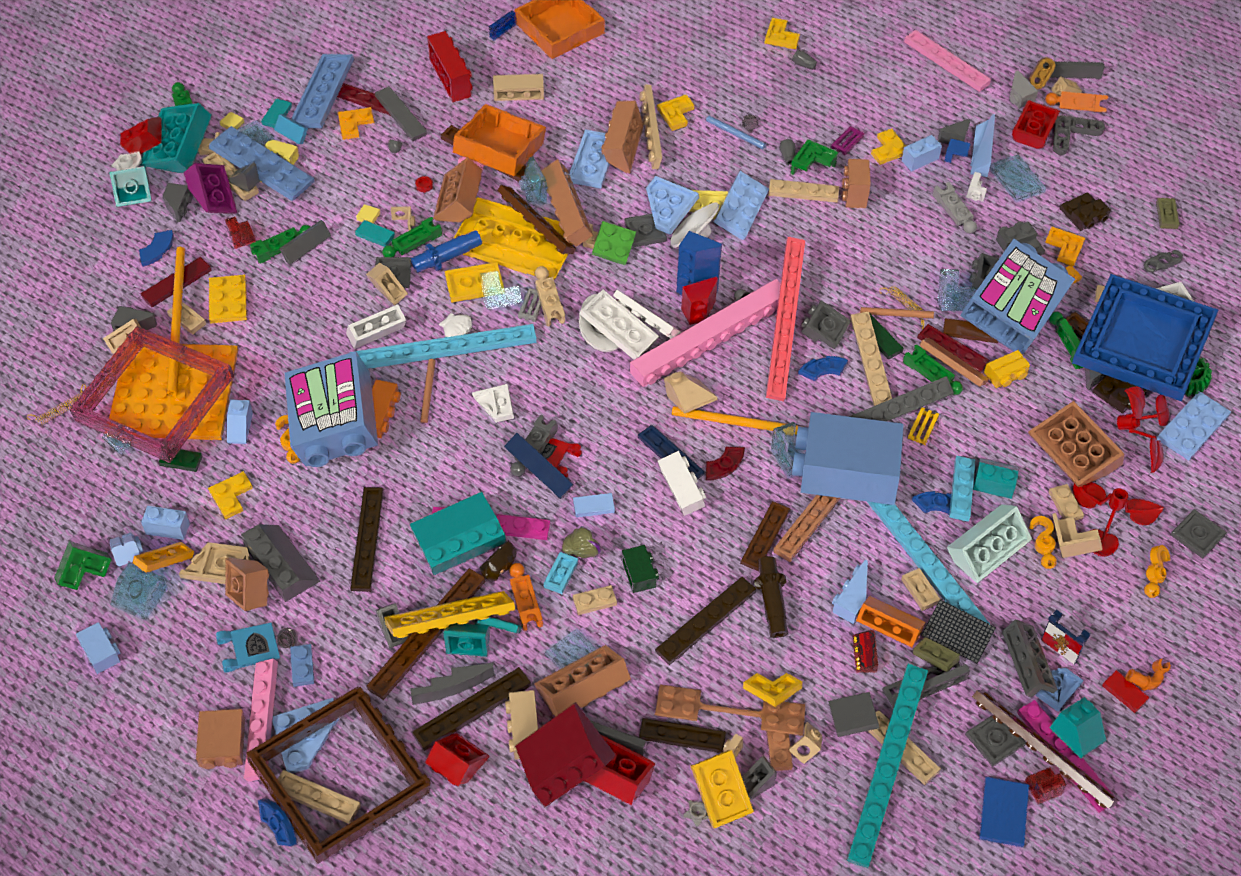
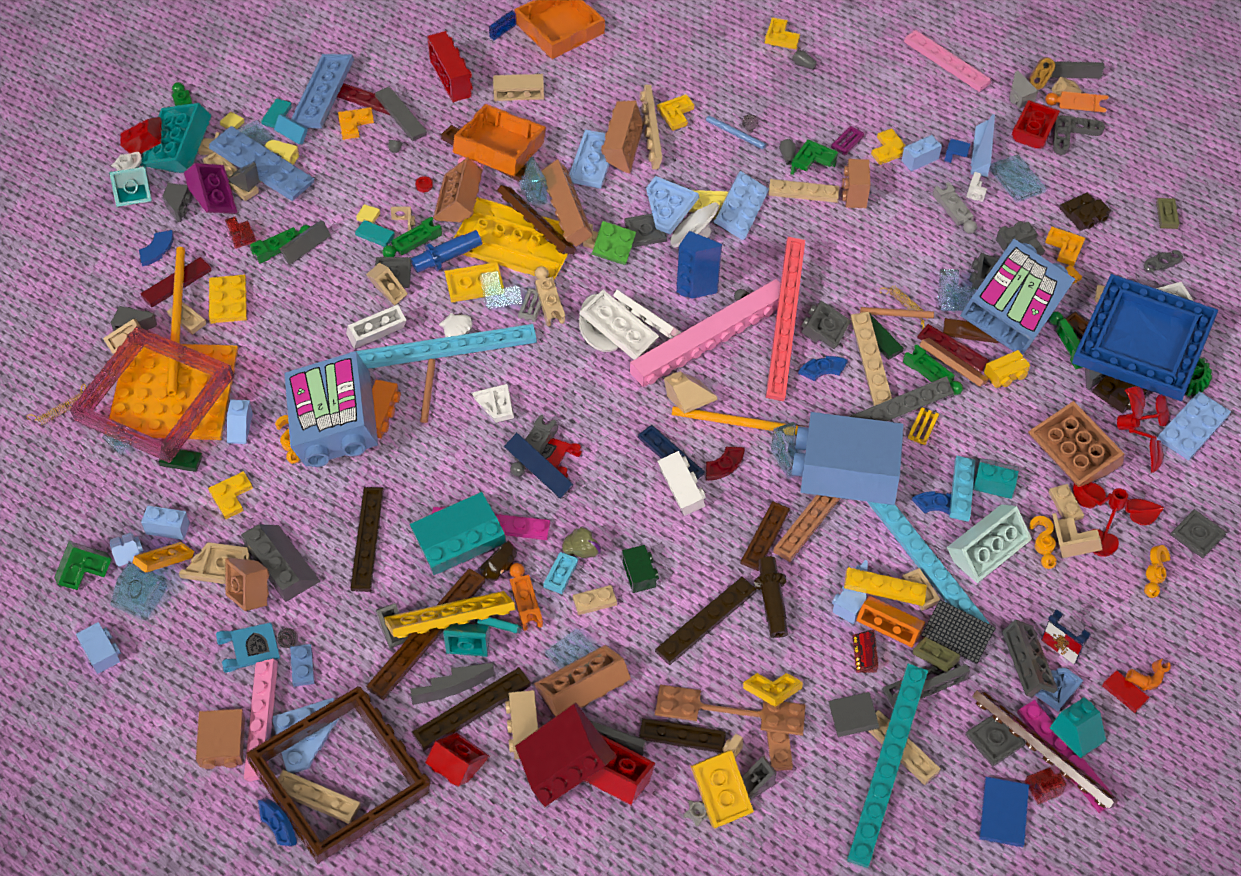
(593, 505): light blue tile -> none
(698, 300): red slope -> none
(812, 739): tan bracket -> none
(885, 586): none -> yellow plate
(955, 131): dark grey slope -> none

